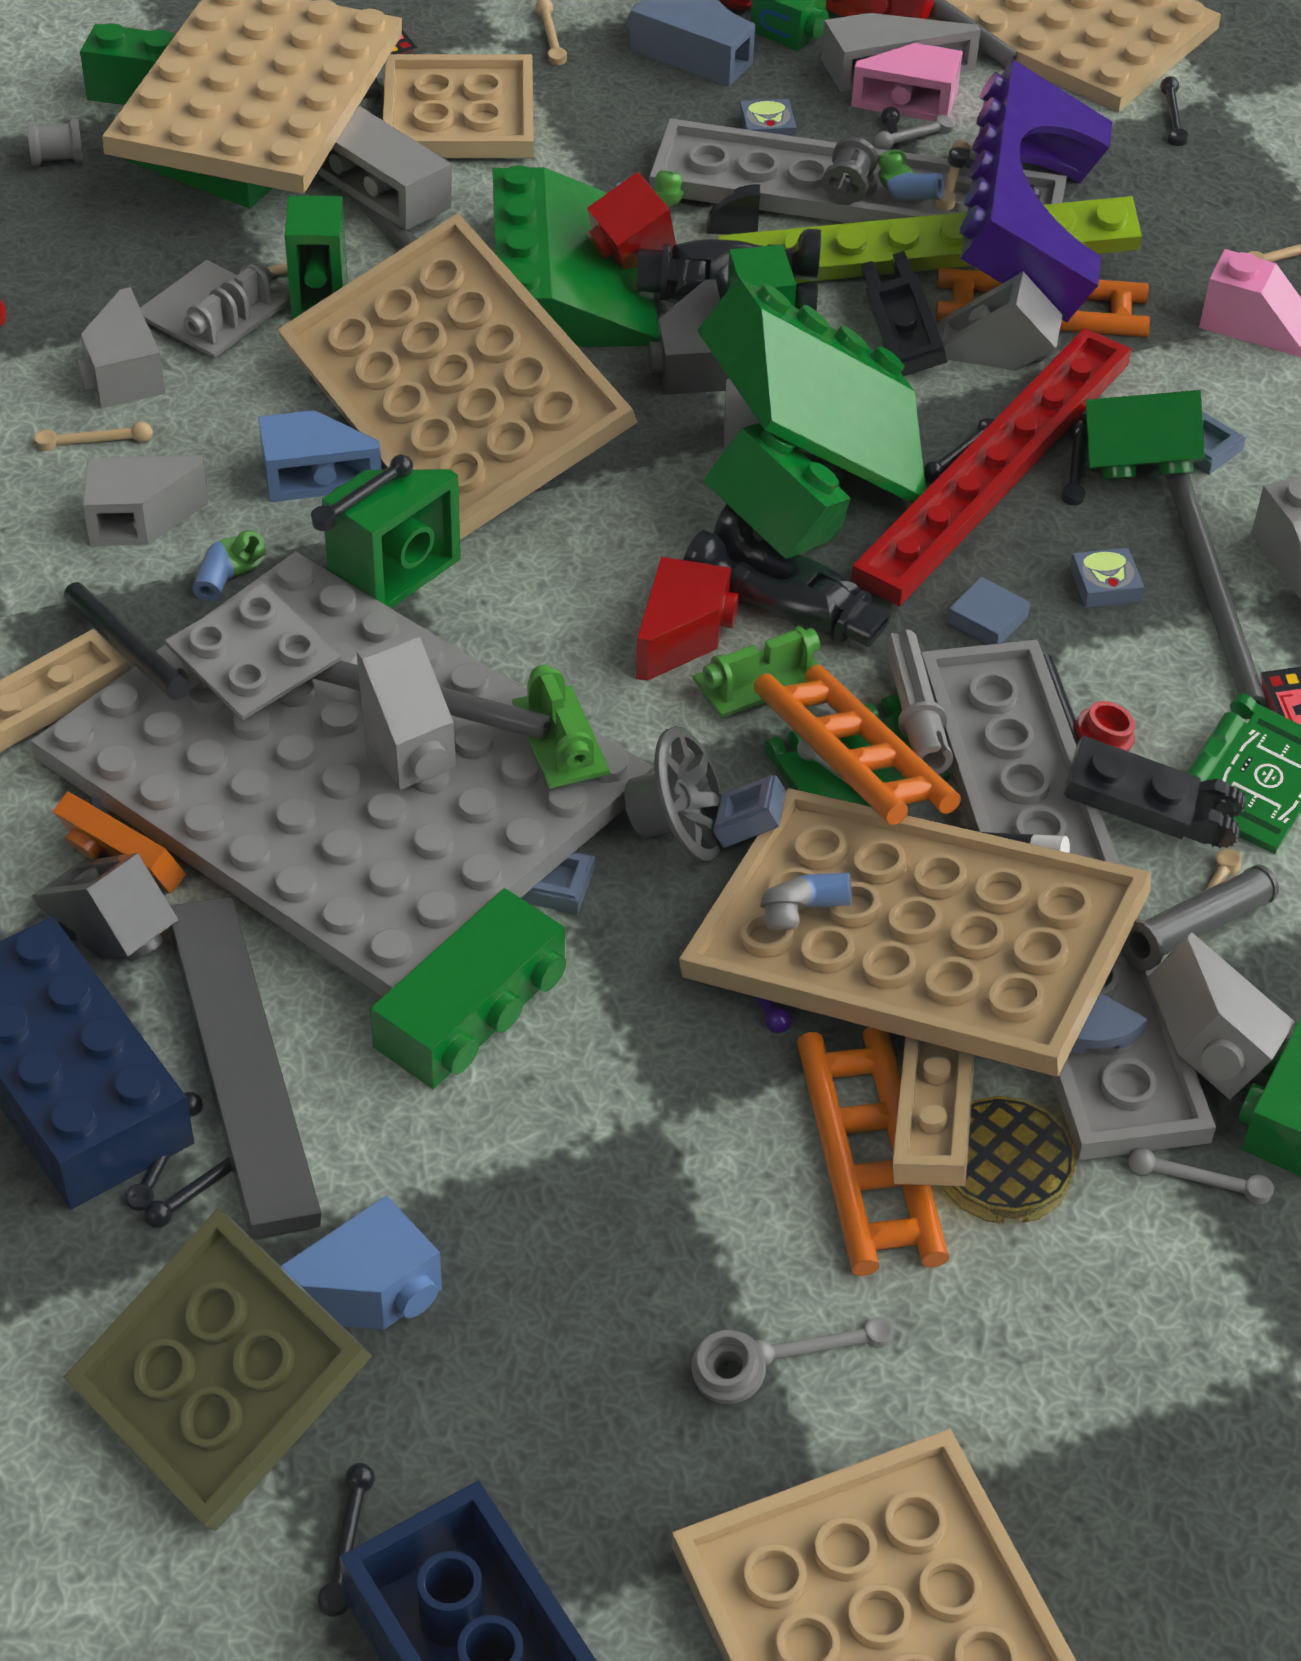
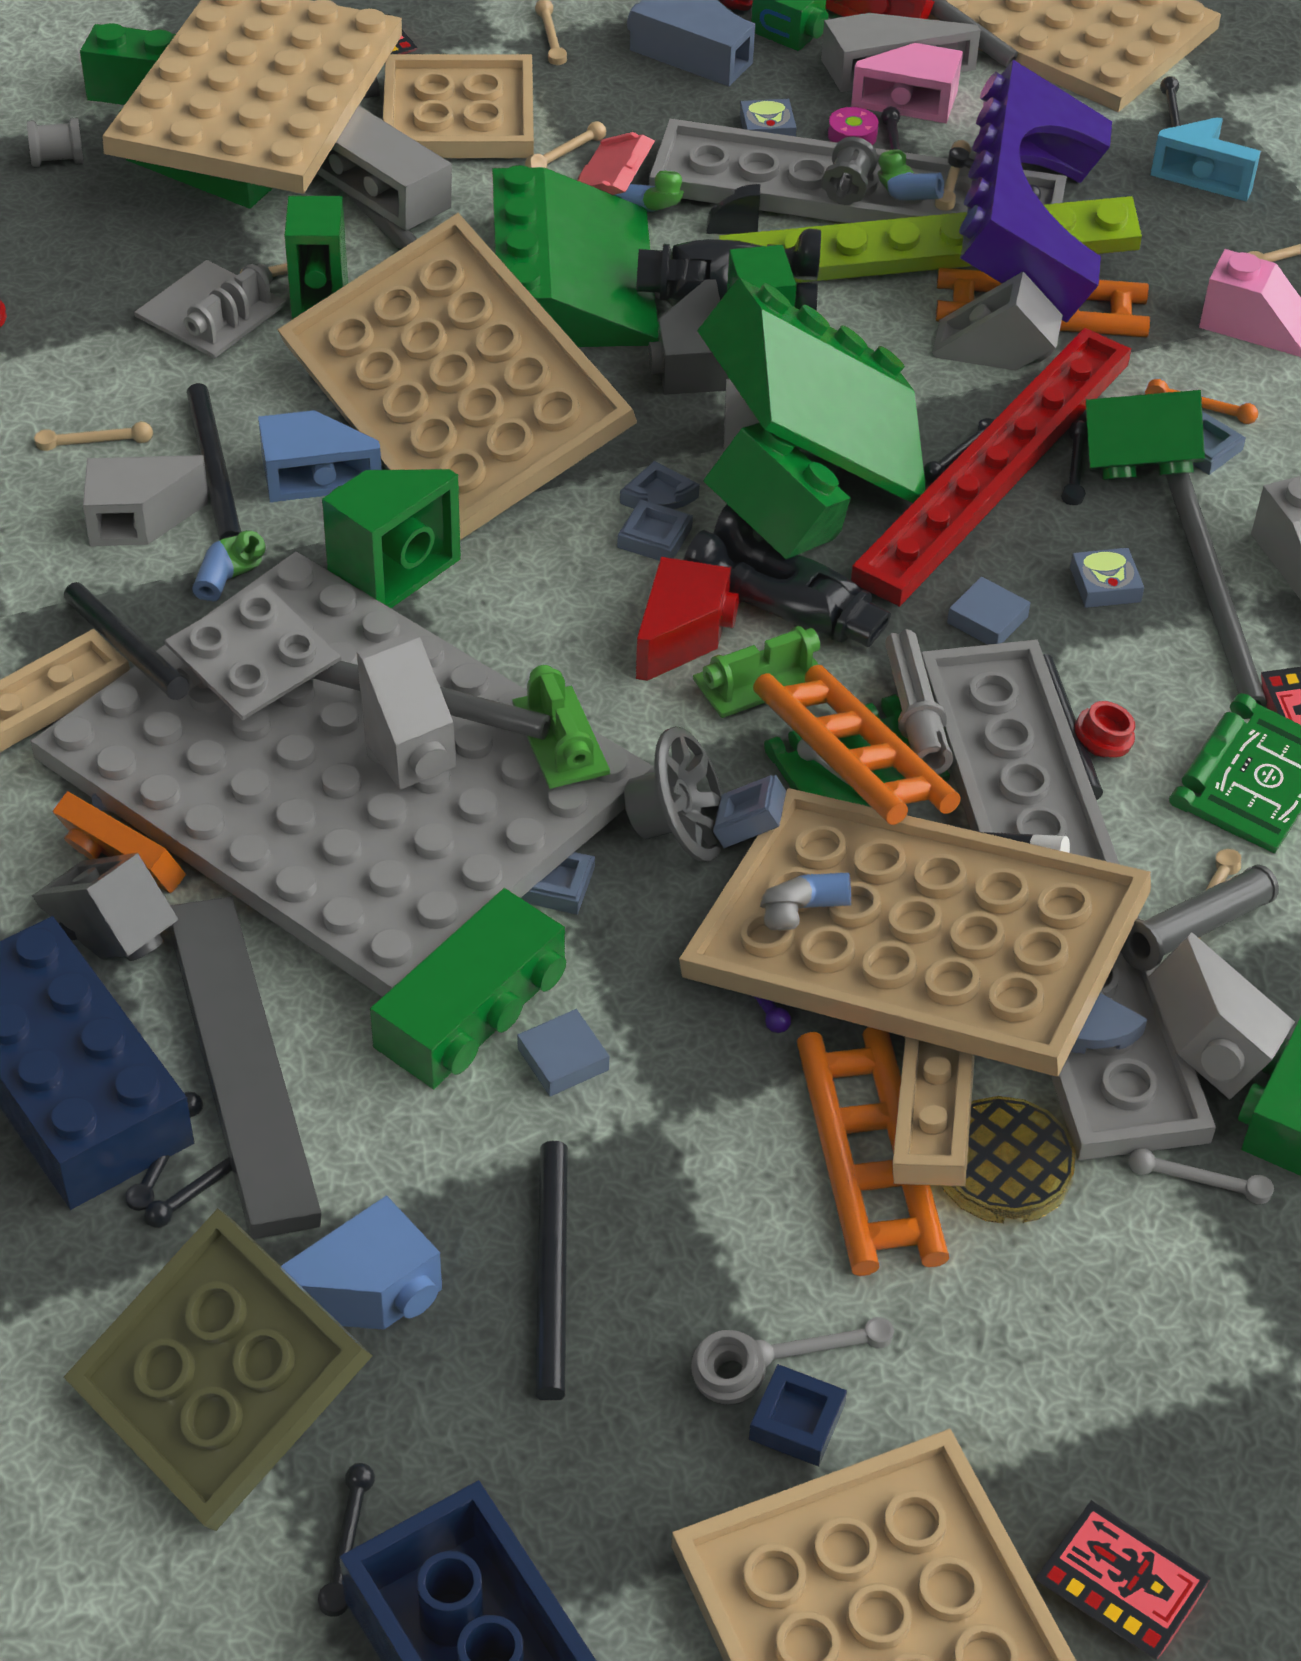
(120, 354): light grey slope -> none
(215, 466): none -> black bar
(325, 517): black hinge -> none
(552, 1272): none -> black bar
(563, 1052): none -> sand blue tile
(595, 131): none -> tan hinge
(616, 162): none -> coral piece
(630, 220): red slope -> none
(654, 530): none -> sand blue tile
(660, 486): none -> sand blue tile
(797, 1415): none -> dark blue plate
(853, 122): none -> dark pink tile
(904, 316): black hinge -> none
(942, 125): light grey hinge -> none
(1124, 1579): none -> piece
(1154, 794): black hinge -> none
(1198, 159): none -> medium azure slope
(1246, 413): none -> orange hinge

